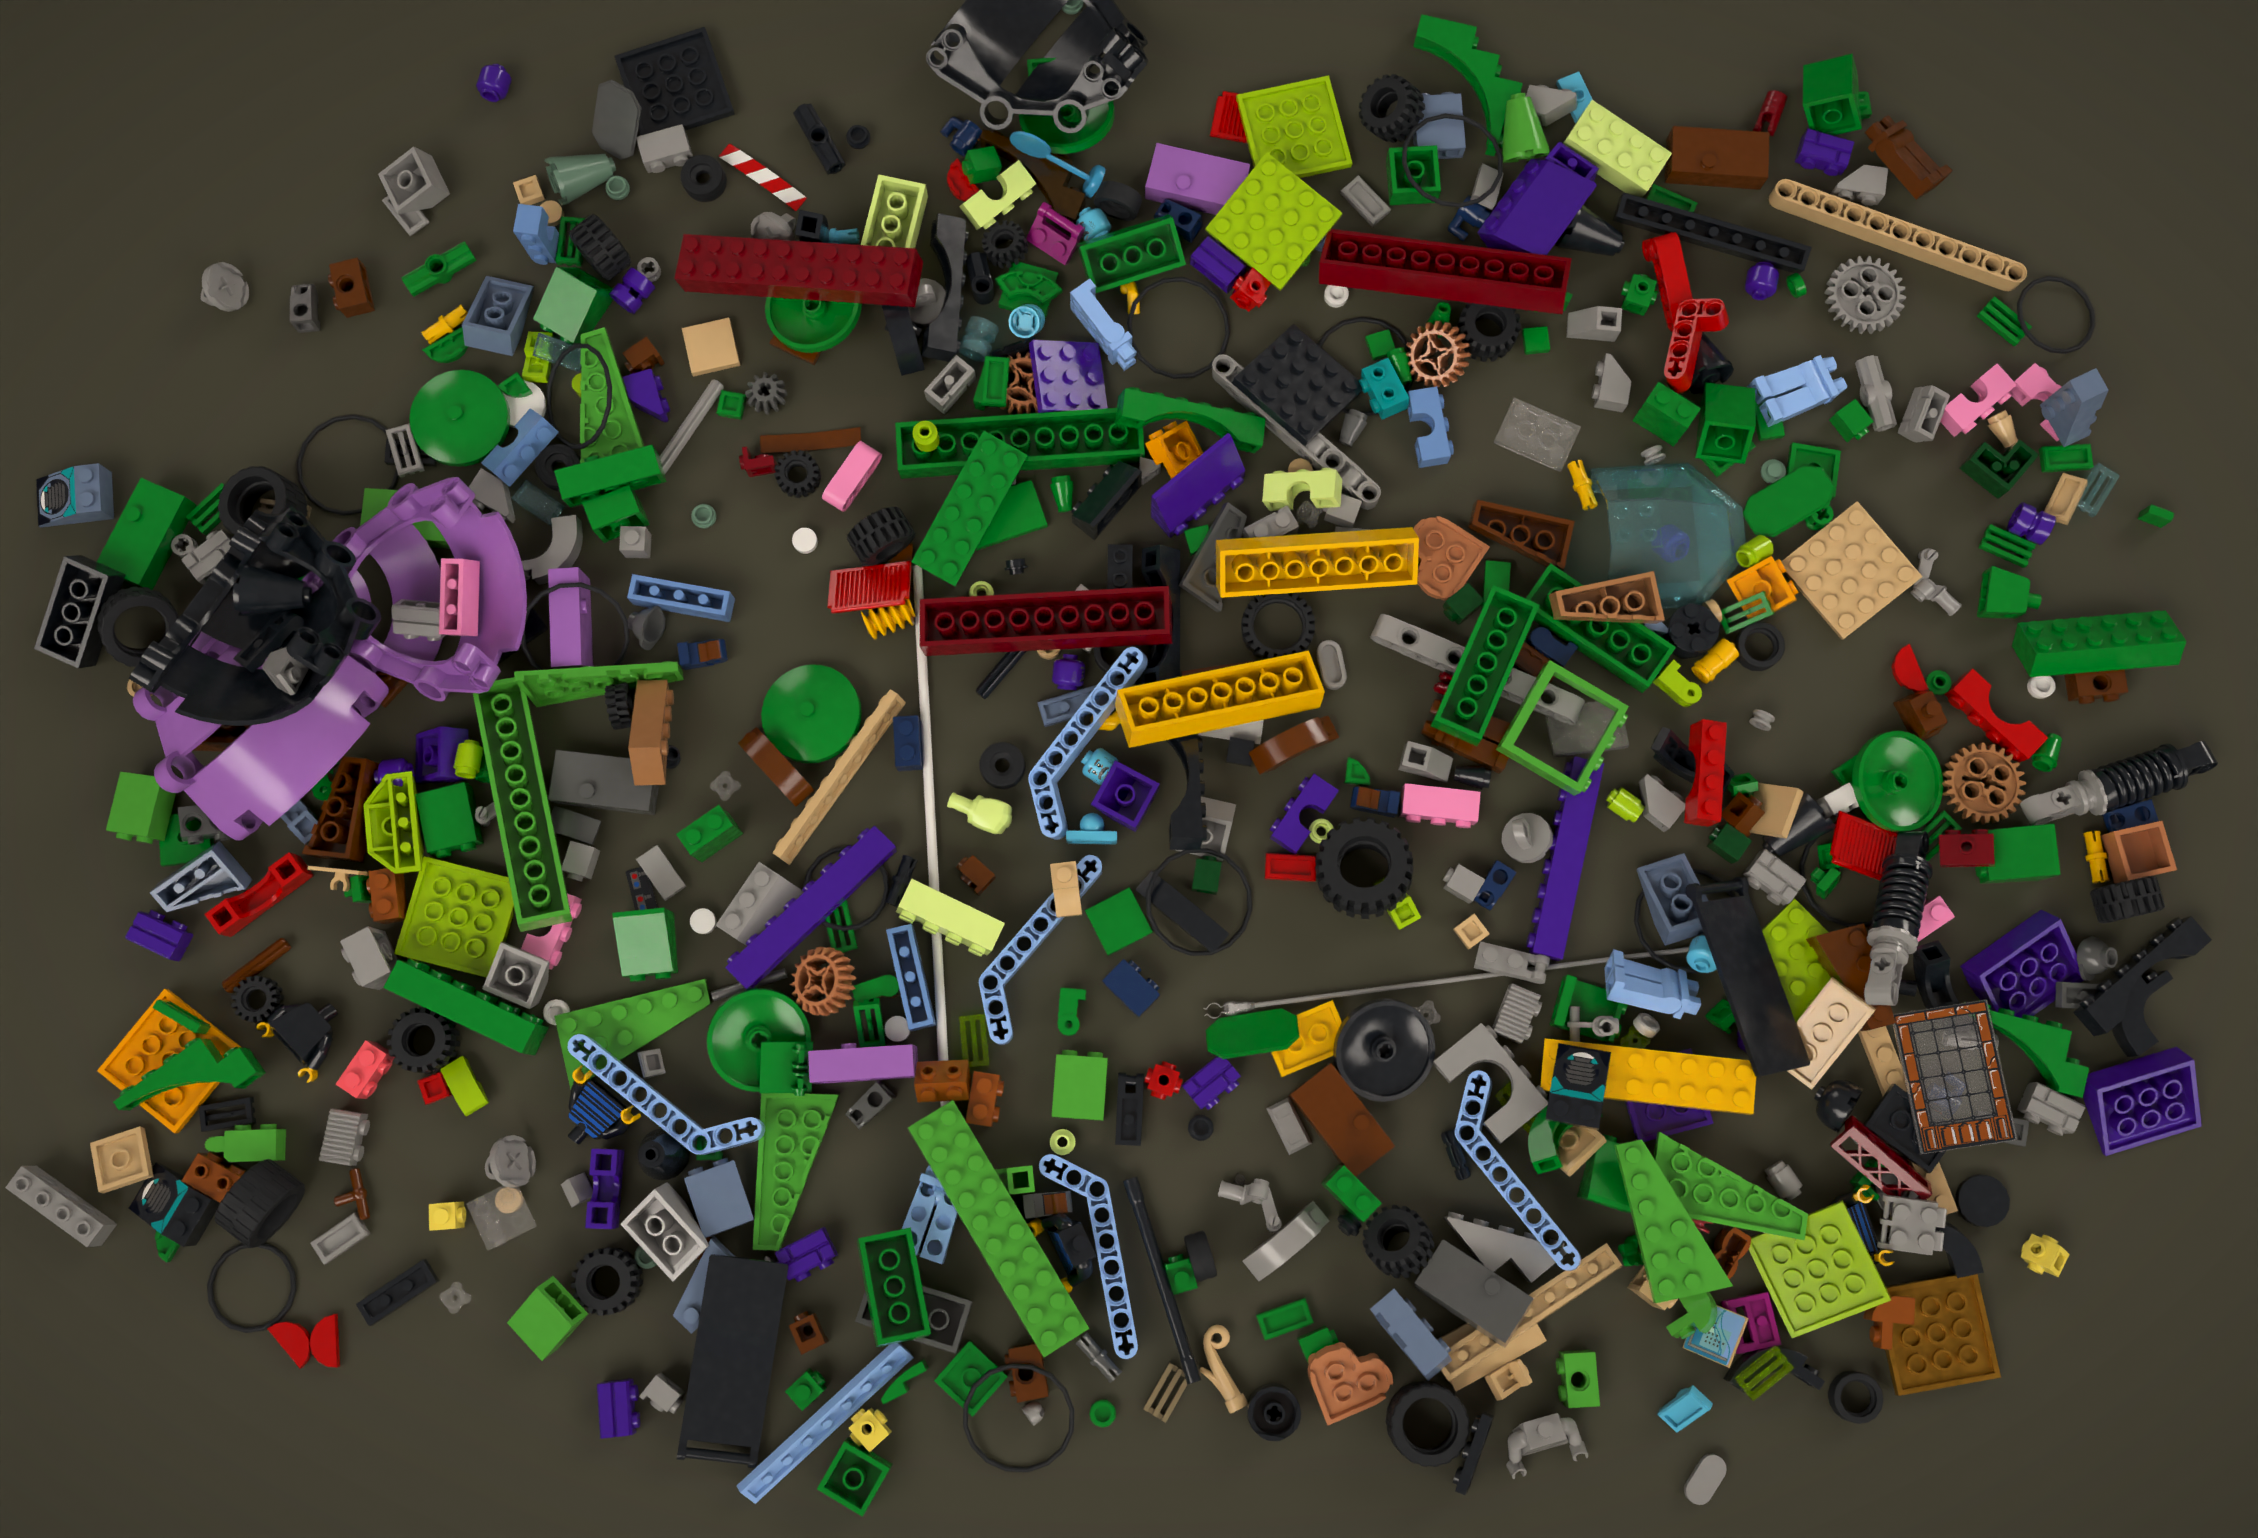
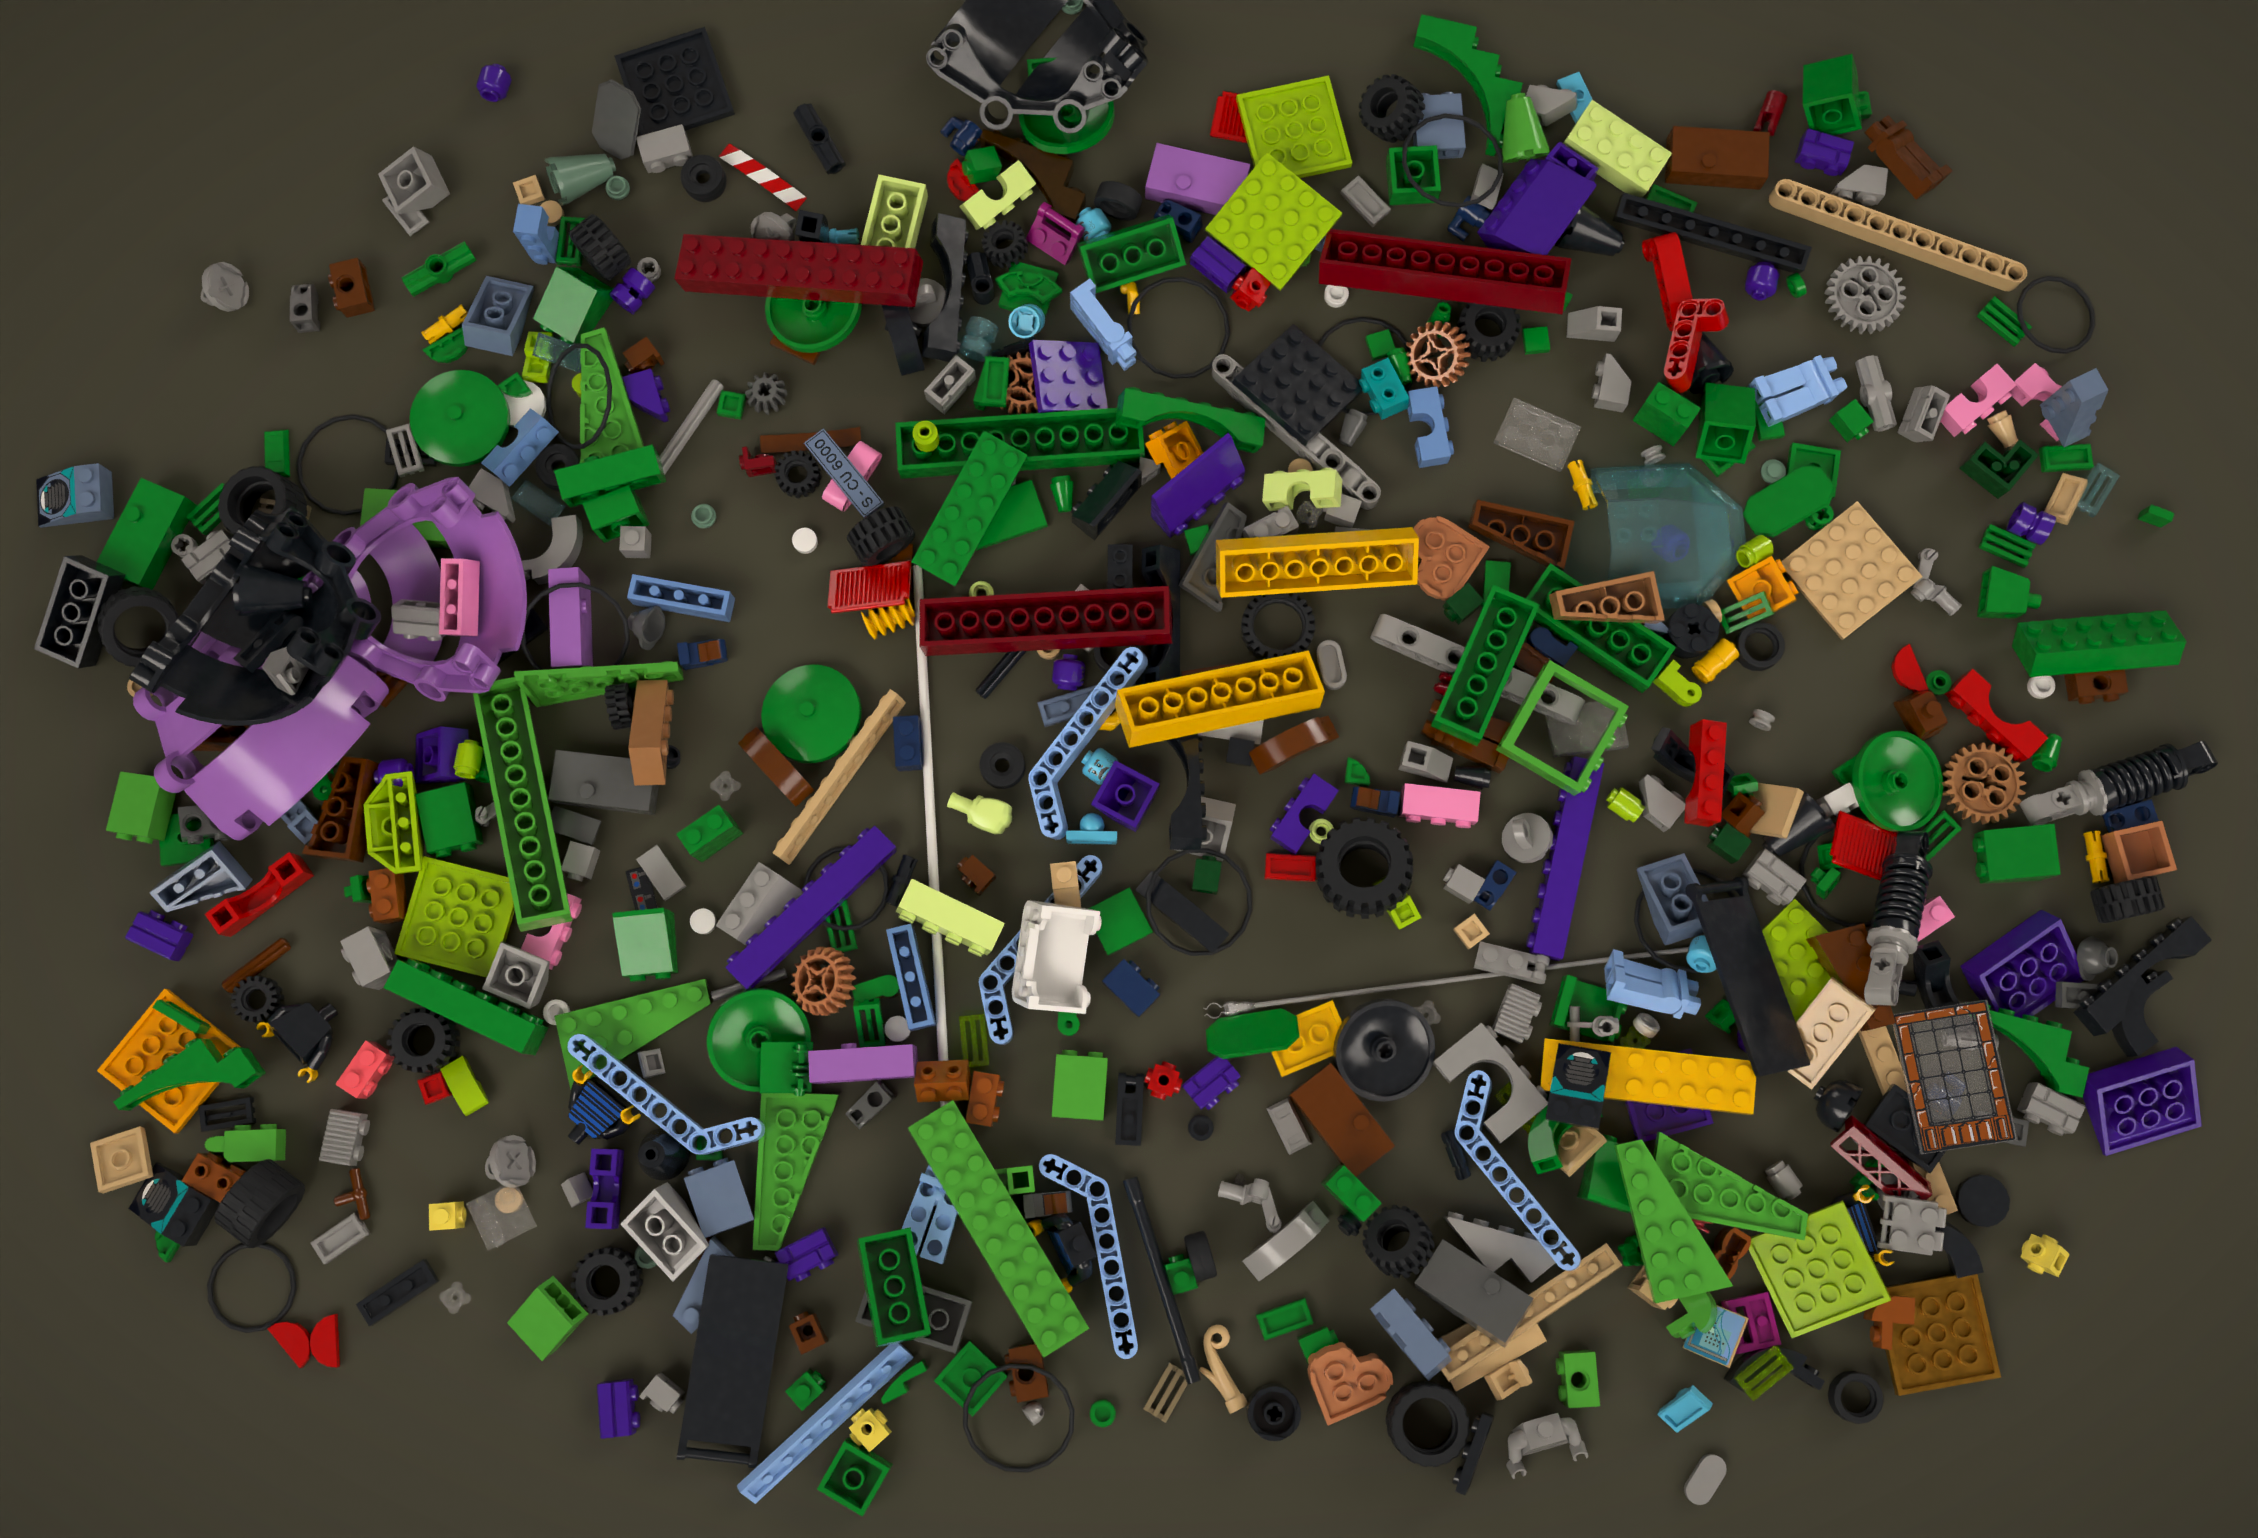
(61, 1206): light grey brick -> none
(277, 451): none -> green tile
(340, 875): tan piece -> none
(711, 346): tan tile -> none
(844, 473): none -> sand blue tile
(858, 137): black plate -> none
(1015, 566): black plate -> none
(1038, 148): dark azure piece -> none
(1053, 957): none -> white windscreen
(1054, 1142): yellowish green plate -> none
(1098, 1357): dark grey pin -> none
(1638, 294): green brick -> none
(1967, 849): dark red brick -> none

